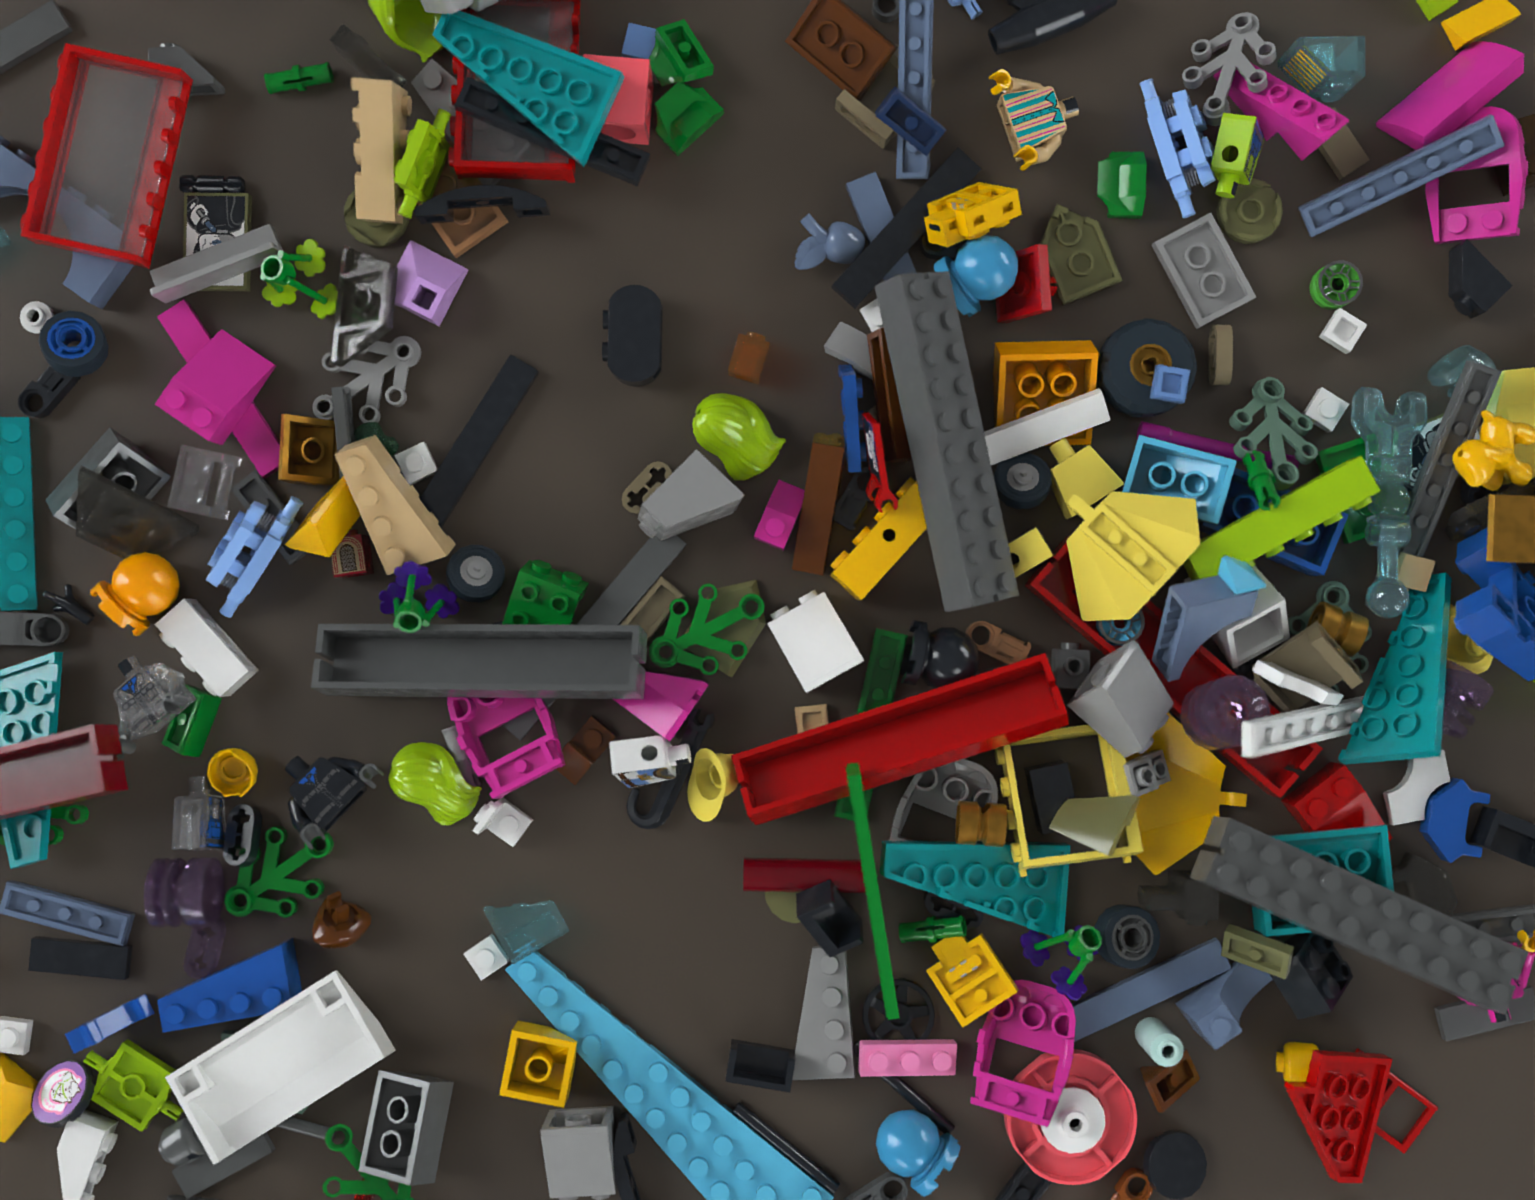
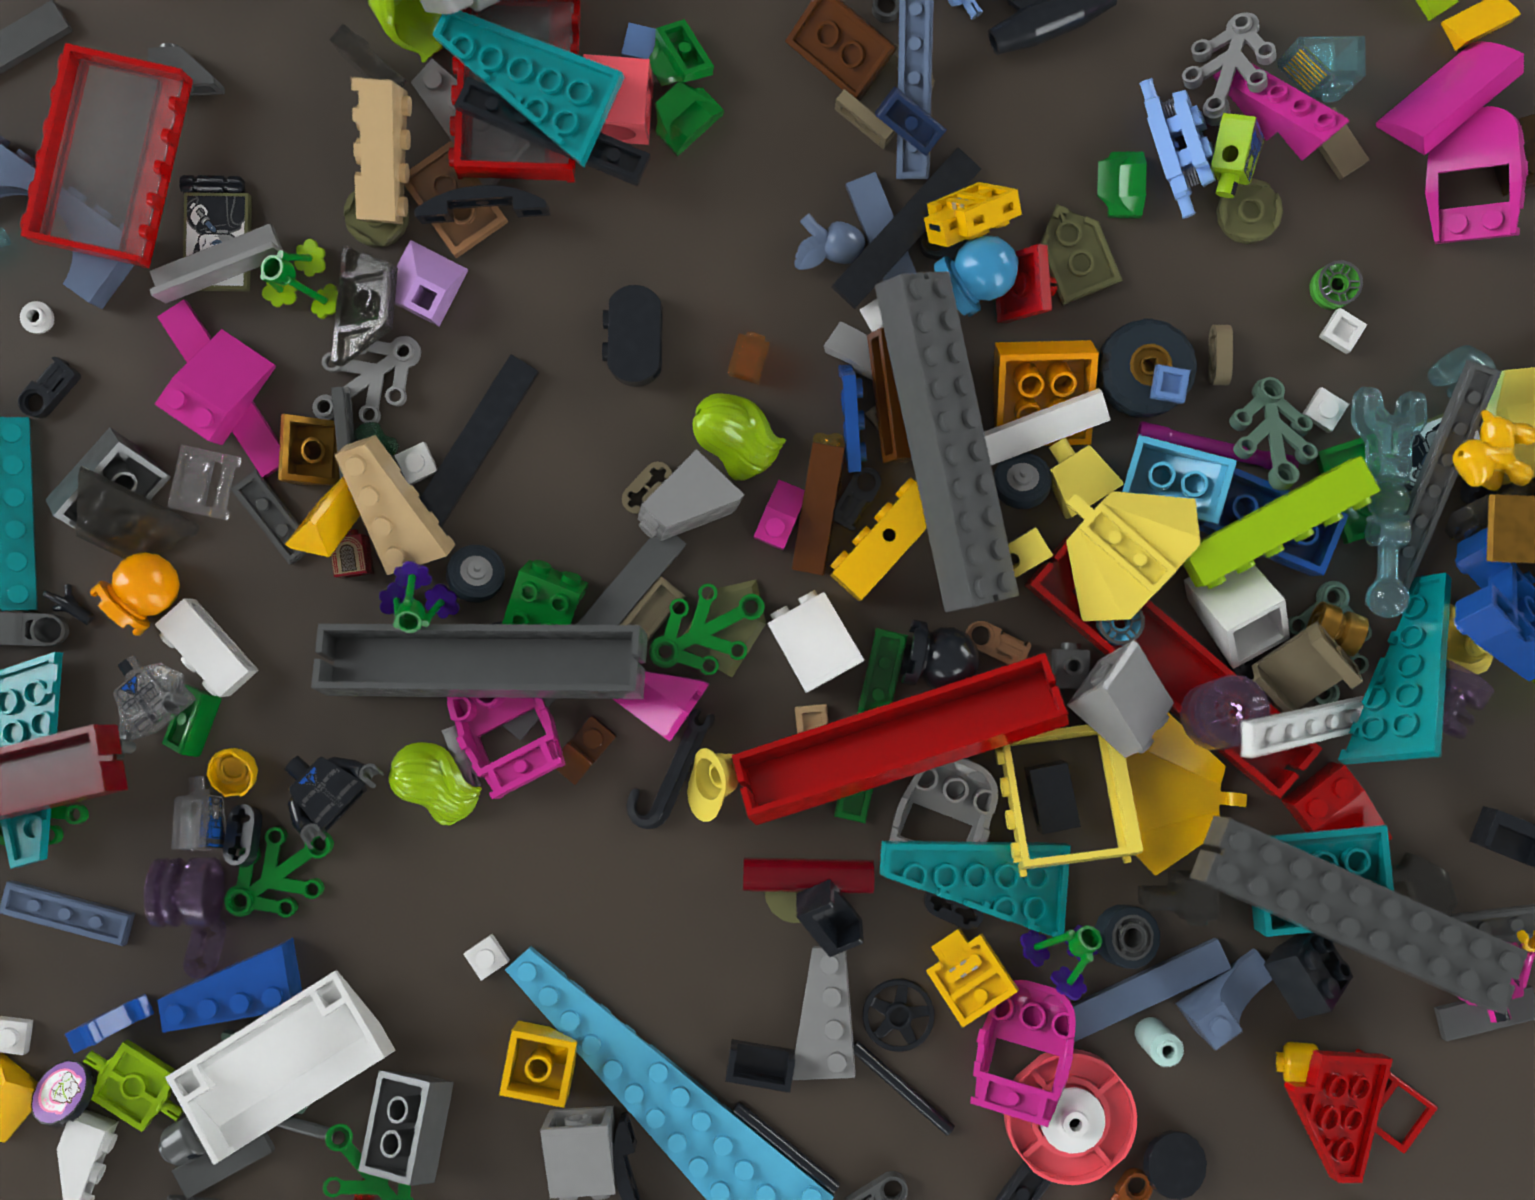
(71, 327): wheel -> none
(80, 958): black tile -> none
(263, 540): light blue piece -> none
(299, 78): green pin -> none
(339, 922): reddish brown piece -> none
(422, 162): lime plate -> none
(502, 820): white bracket -> none
(526, 927): clear light blue wing -> none
(646, 760): white torso -> none
(872, 890): green tile -> none
(876, 464): red flag -> none
(907, 1057): bright pink plate -> none
(912, 1148): dark azure tile -> none
(914, 930): green pin -> none
(981, 823): pearl gold wheel -> none
(1031, 117): torso -> none
(1095, 820): olive slope -> none
(1146, 772): light grey slope -> none
(1170, 1083): reddish brown slope -> none
(1192, 616): sand blue arch -> none
(1203, 270): light grey plate -> none
(1239, 575): medium azure slope -> none
(1257, 951): olive plate -> none
(1261, 480): green pin -> none
(1297, 683): white tile -> none
(1401, 175): sand blue tile -> none
(1408, 799): white tile -> none
(1415, 571): tan tile -> none
(1447, 820): blue piece -> none
(1473, 280): black slope -> none

